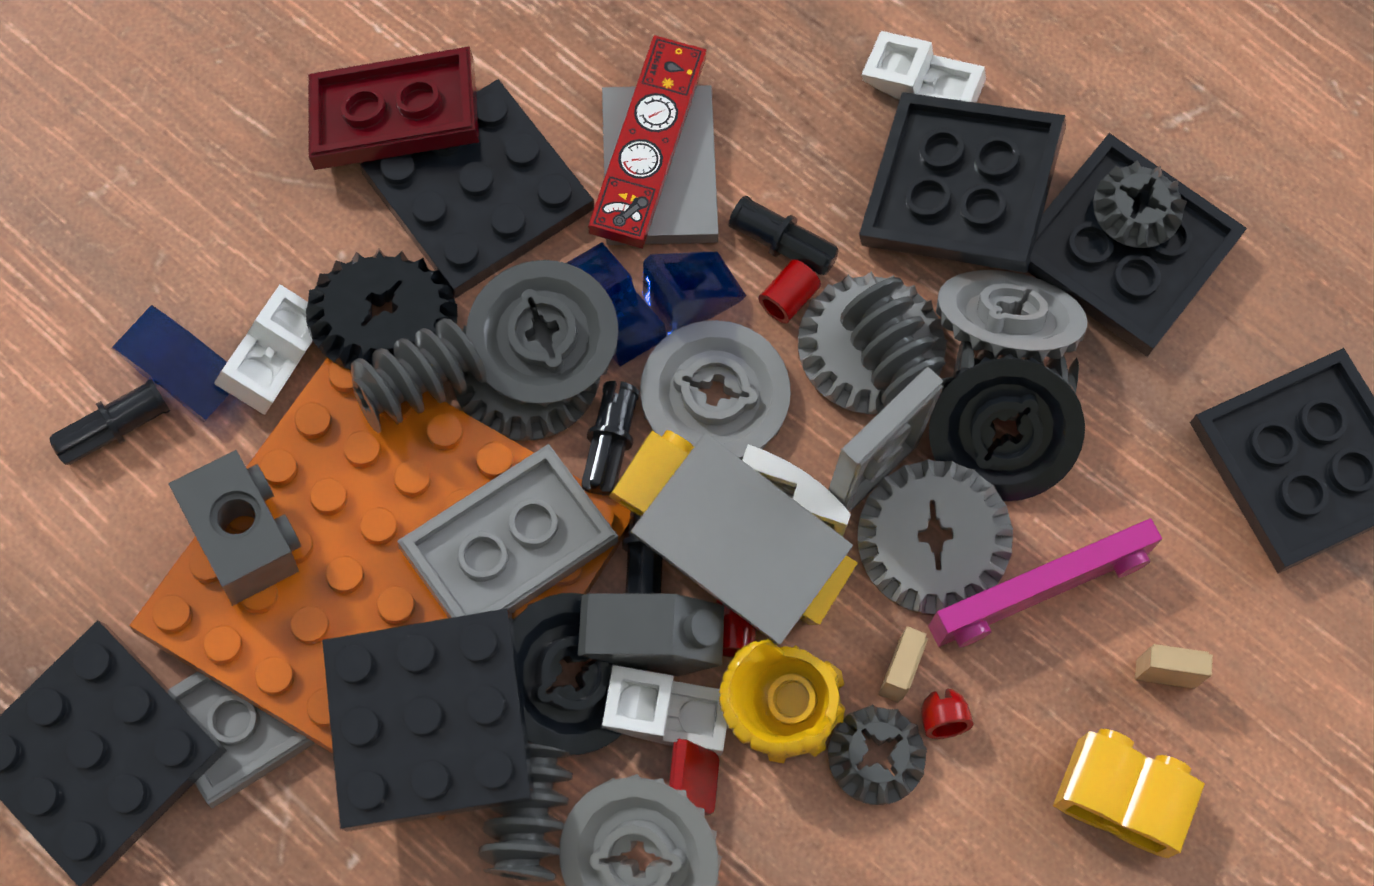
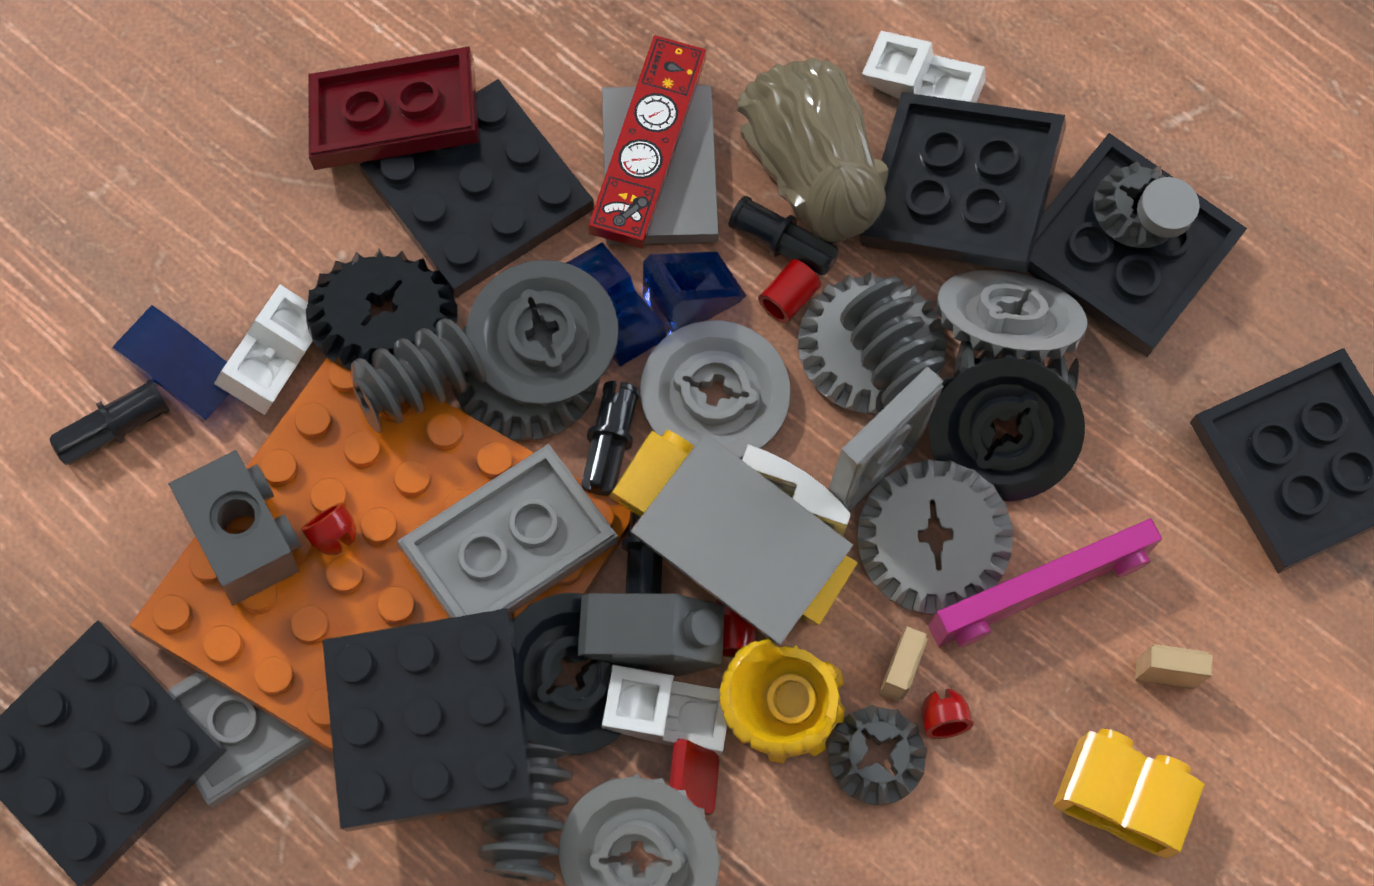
(330, 526): none -> red hinge
(815, 146): none -> dark tan hair
(1168, 207): none -> light grey tile

